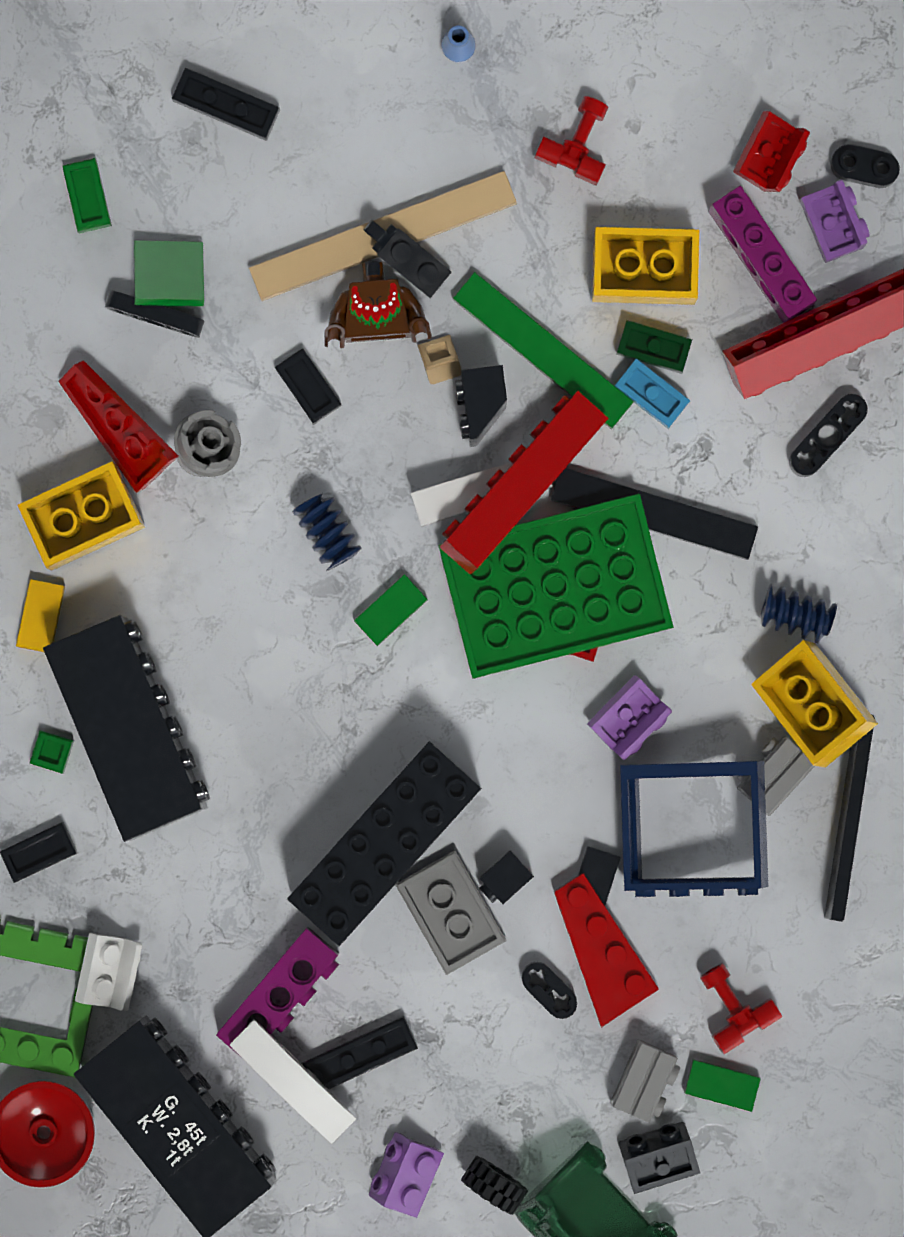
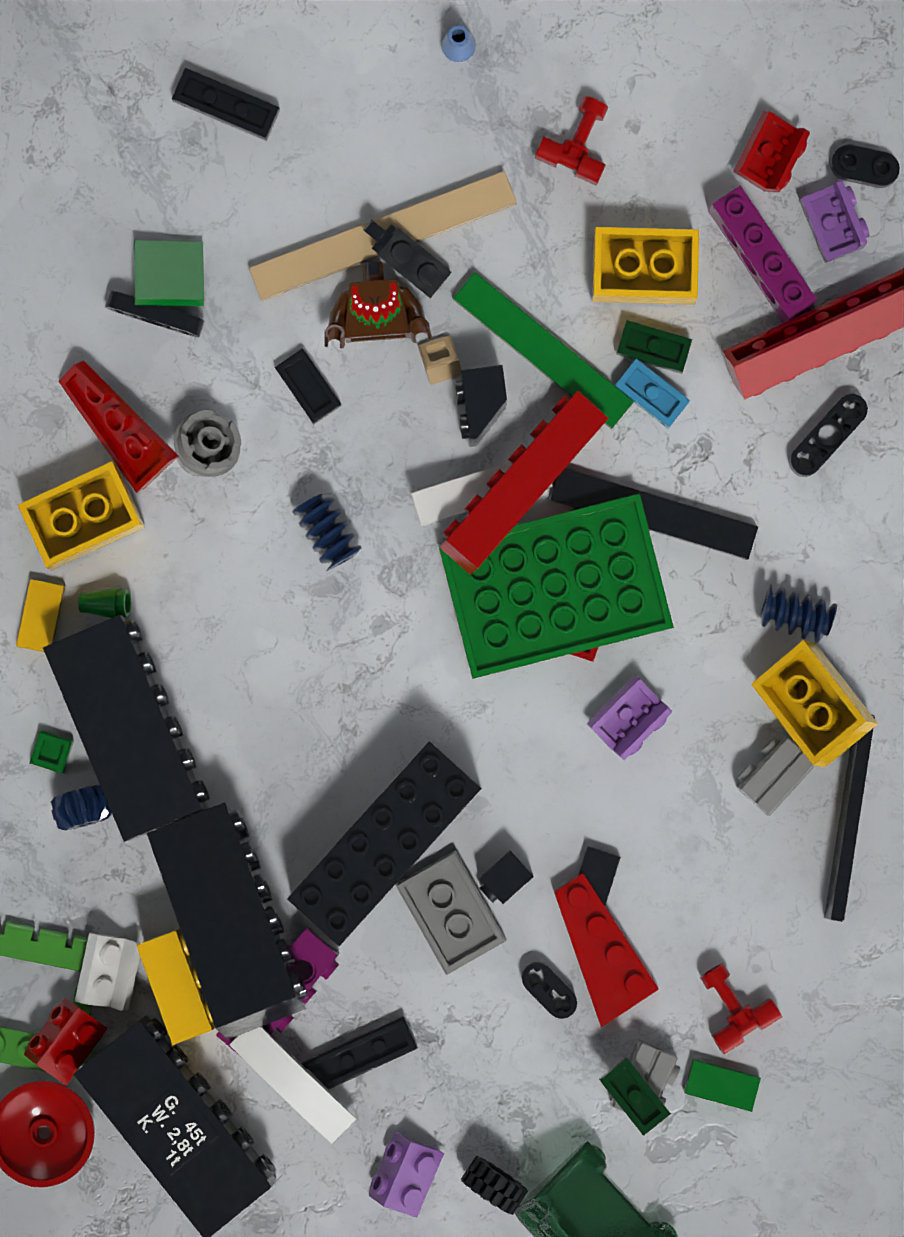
(38, 852): black tile -> none
(64, 1041): none -> red bracket
(80, 808): none -> dark blue gear
(87, 195): green tile -> none
(106, 602): none -> green cone
(175, 986): none -> yellow brick
(228, 920): none -> black brick
(390, 610): green tile -> none
(634, 1096): none -> dark green plate
(659, 1157): black bracket -> none
(681, 886): dark blue window -> none

